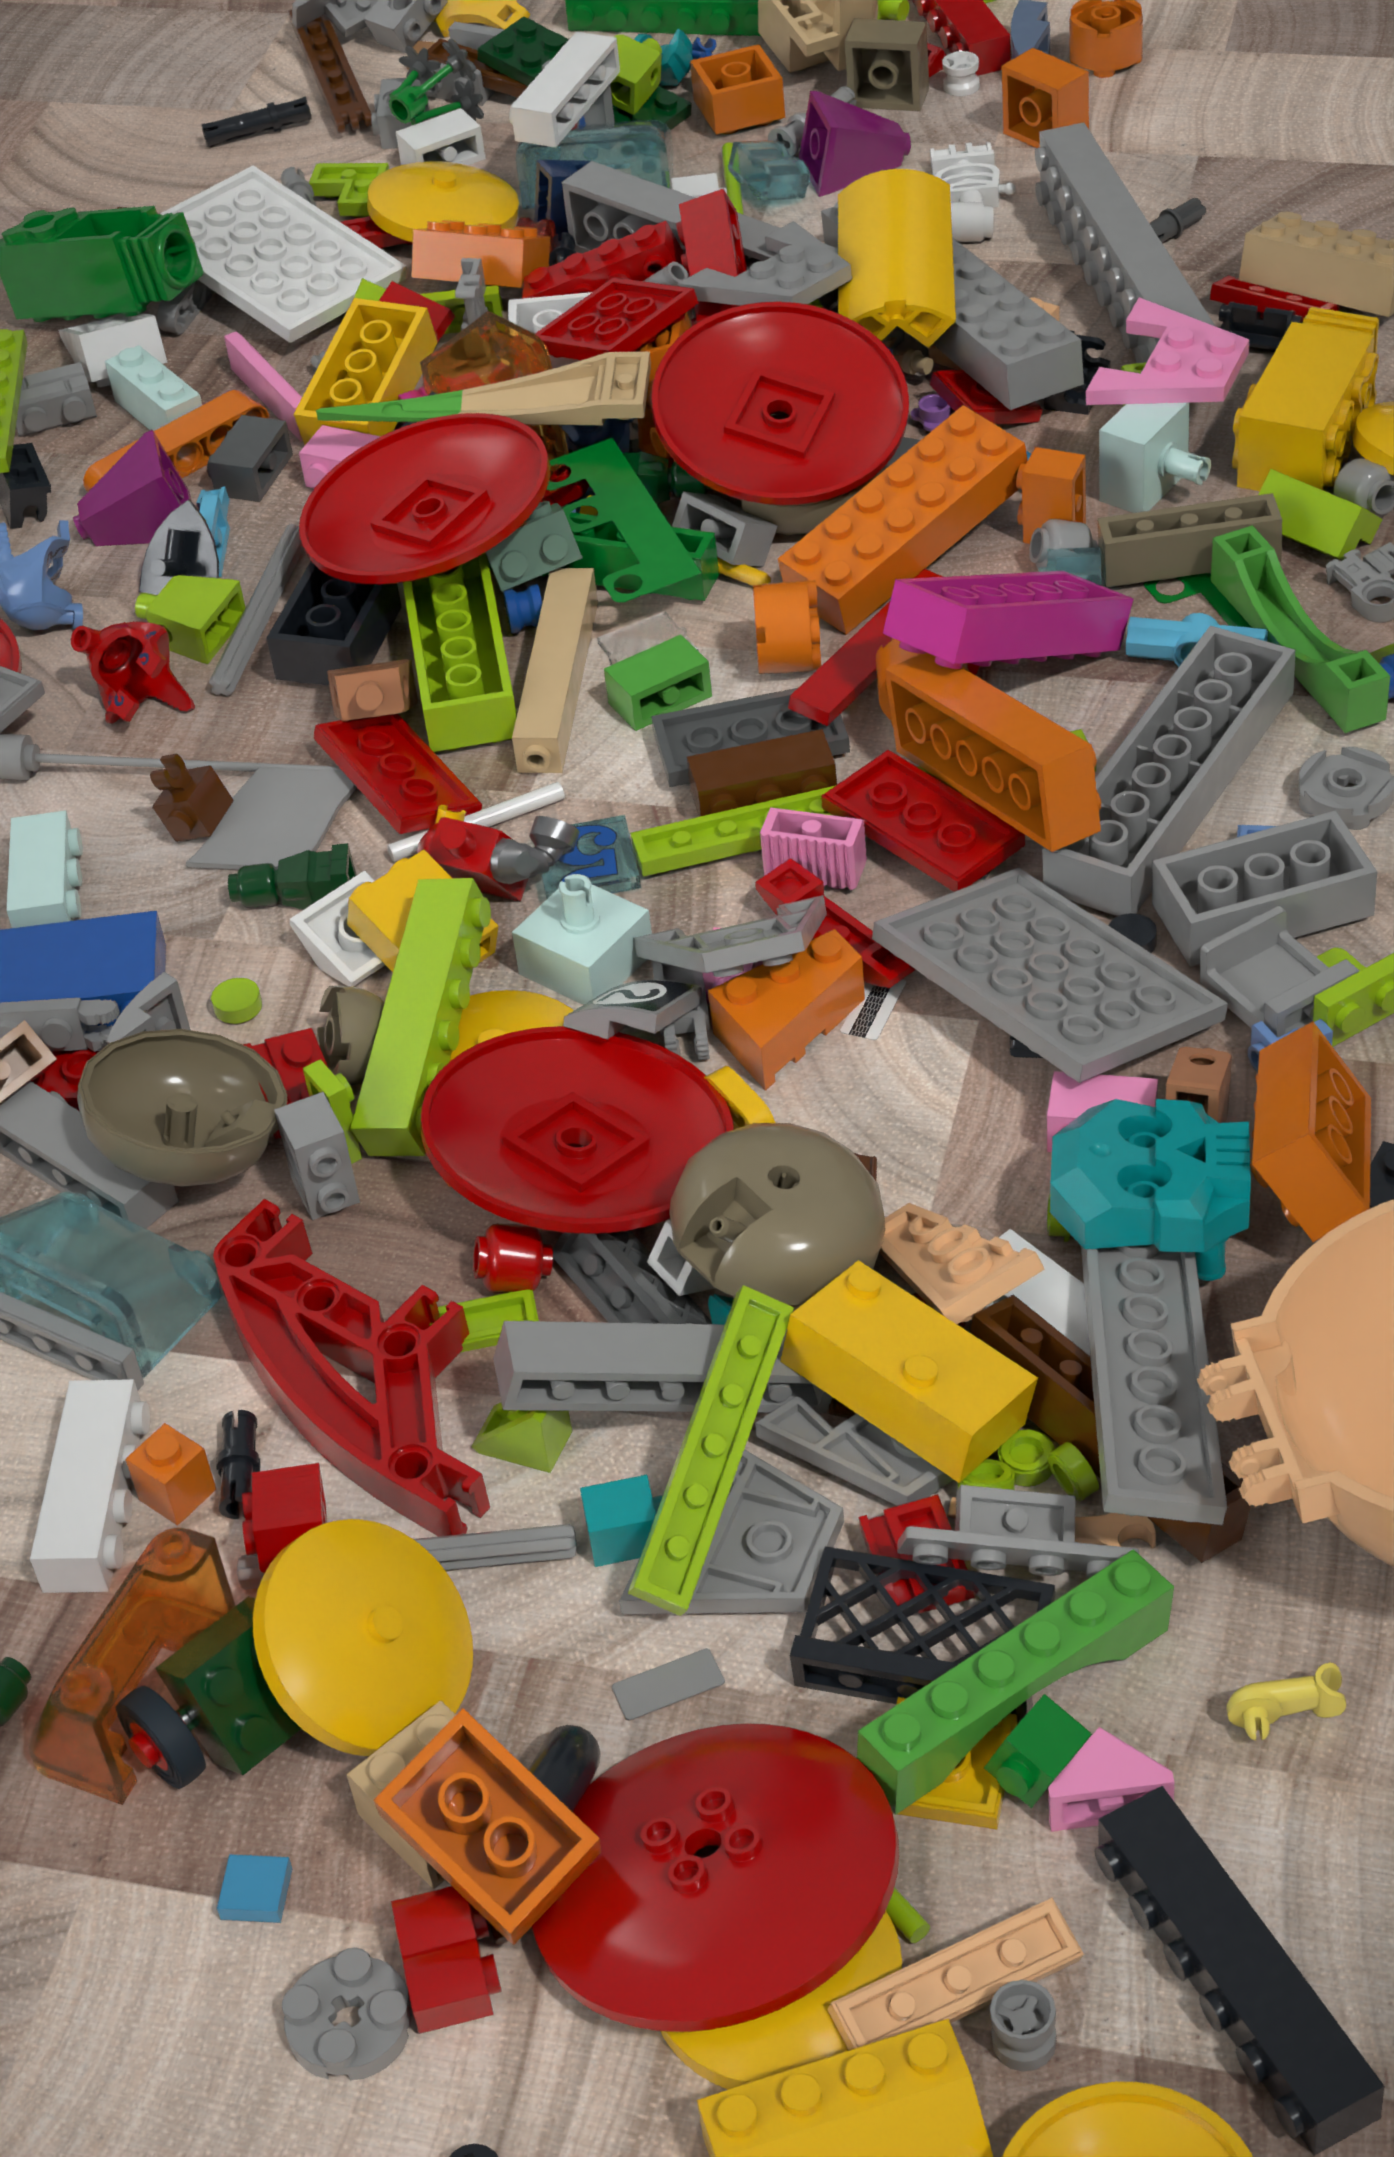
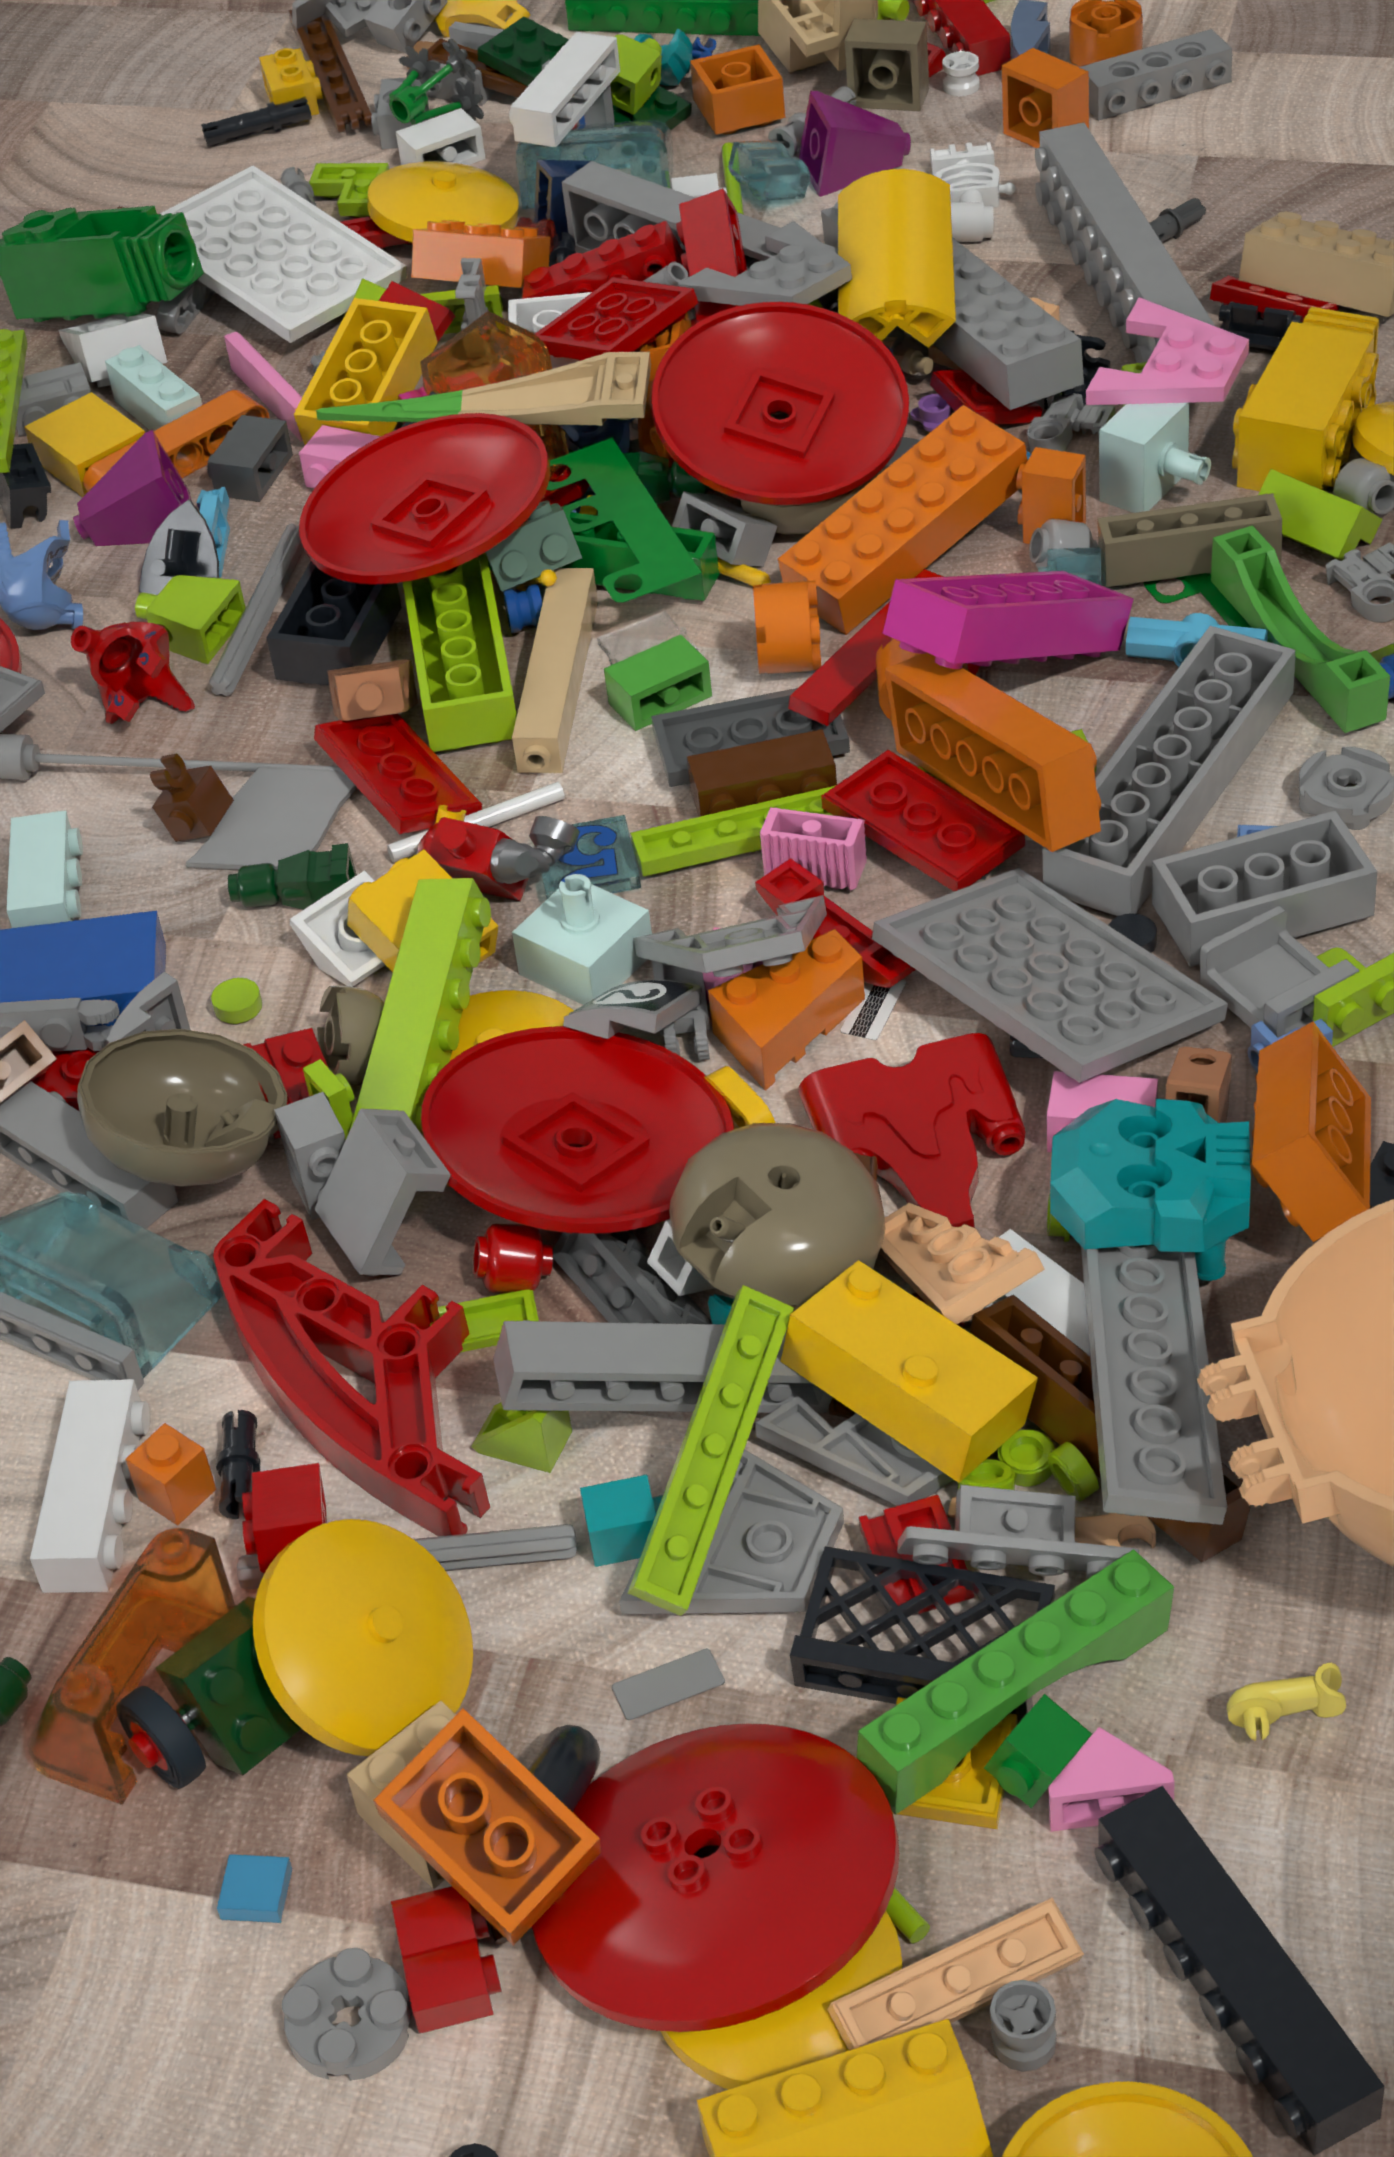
(78, 437): none -> yellow brick
(290, 78): none -> yellow brick
(374, 1186): none -> light grey panel
(547, 578): none -> yellow hinge
(922, 1118): none -> red rock
(1062, 417): none -> light grey piece
(1158, 74): none -> light grey brick

